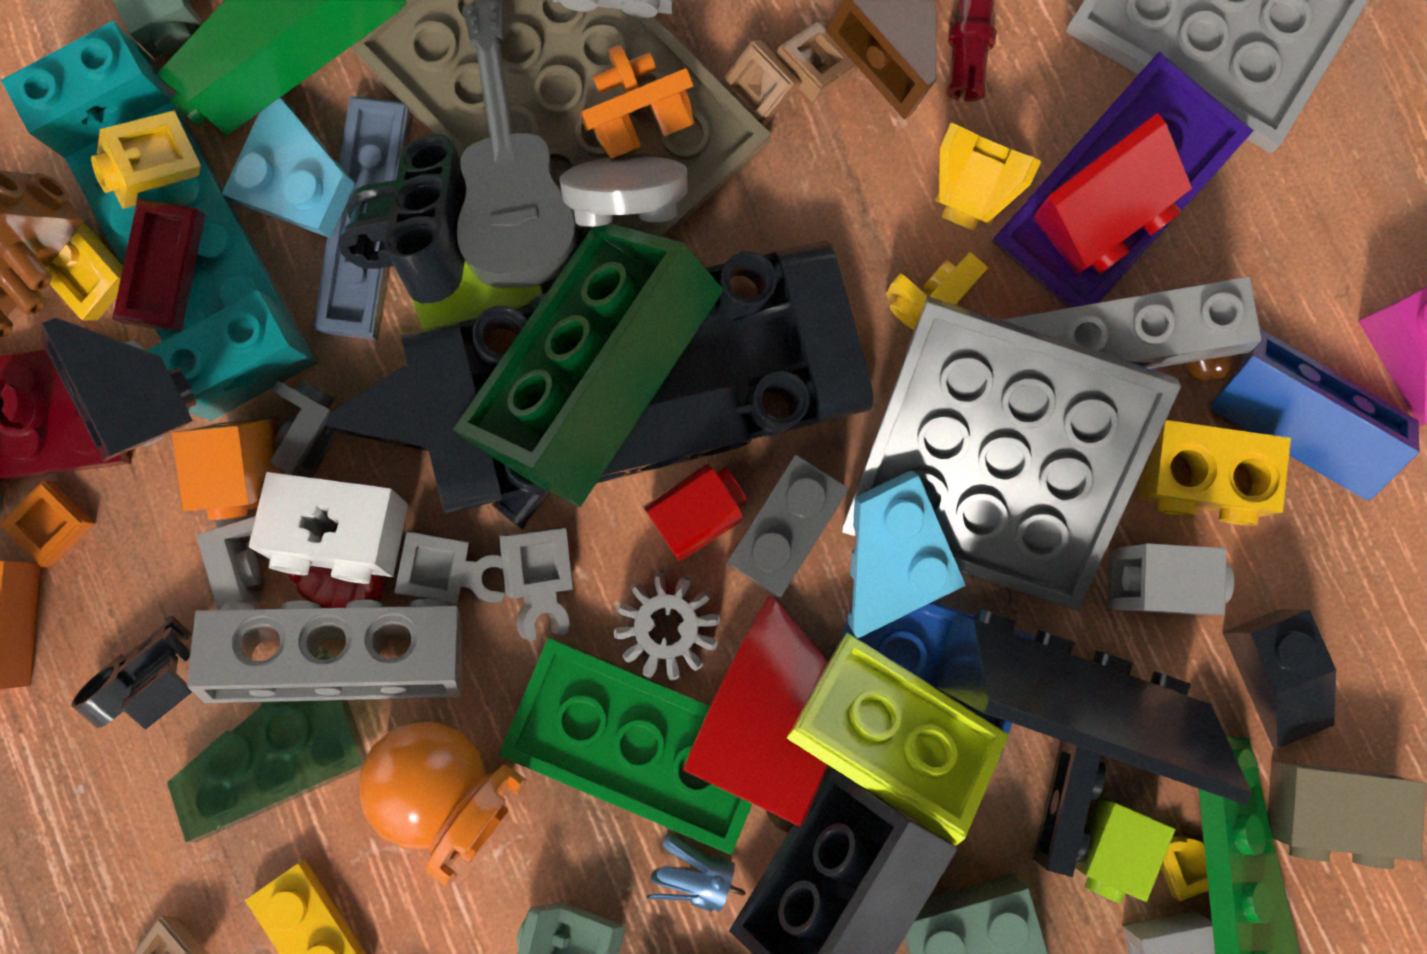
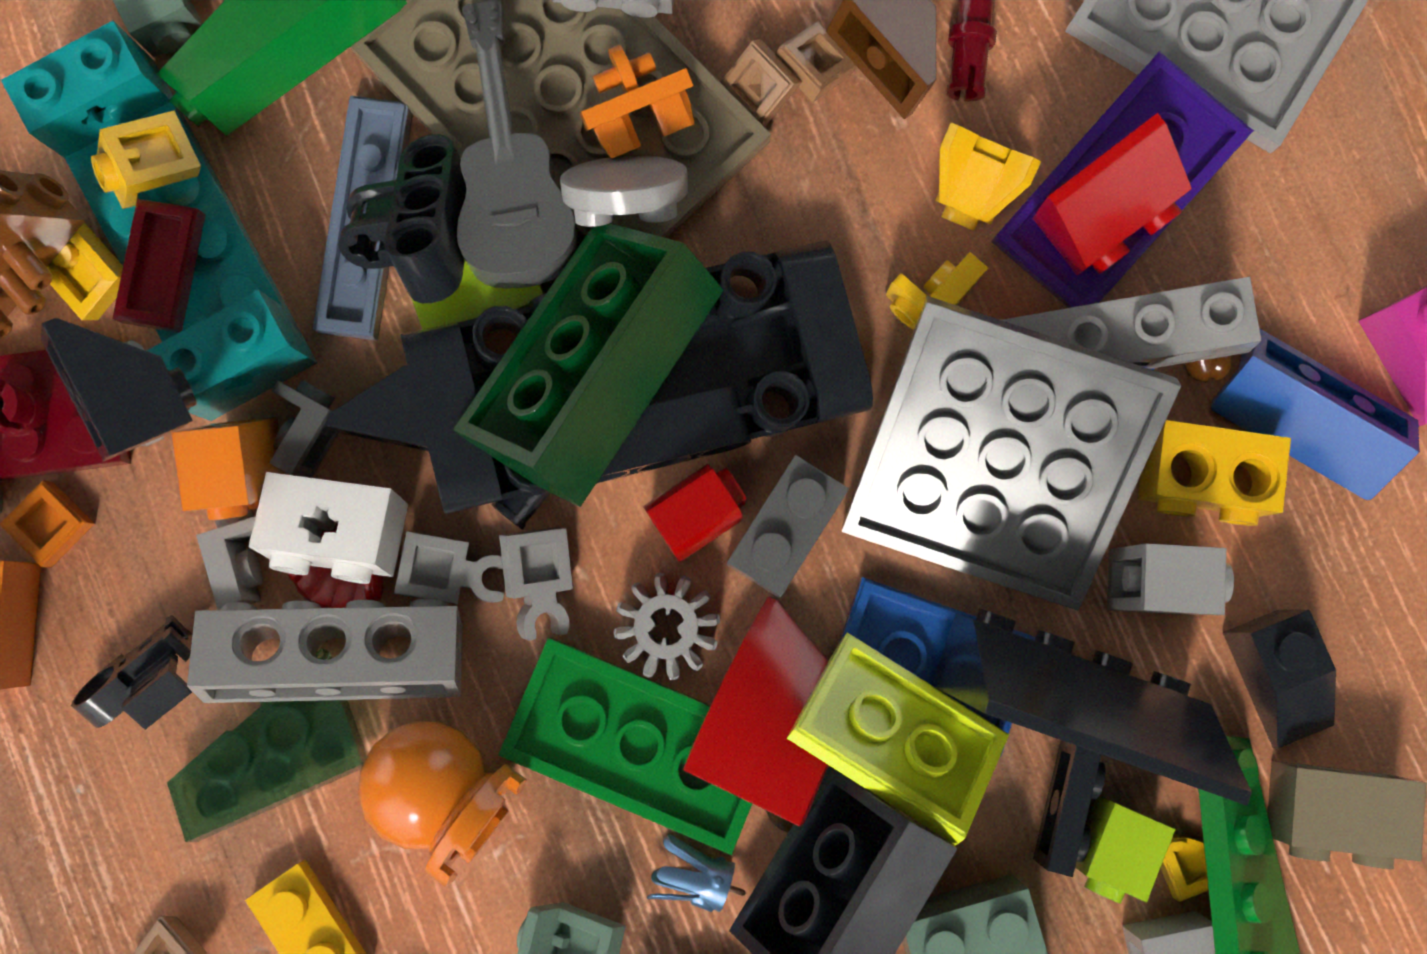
(289, 173): medium azure wing -> none
(897, 555): medium azure wing -> none

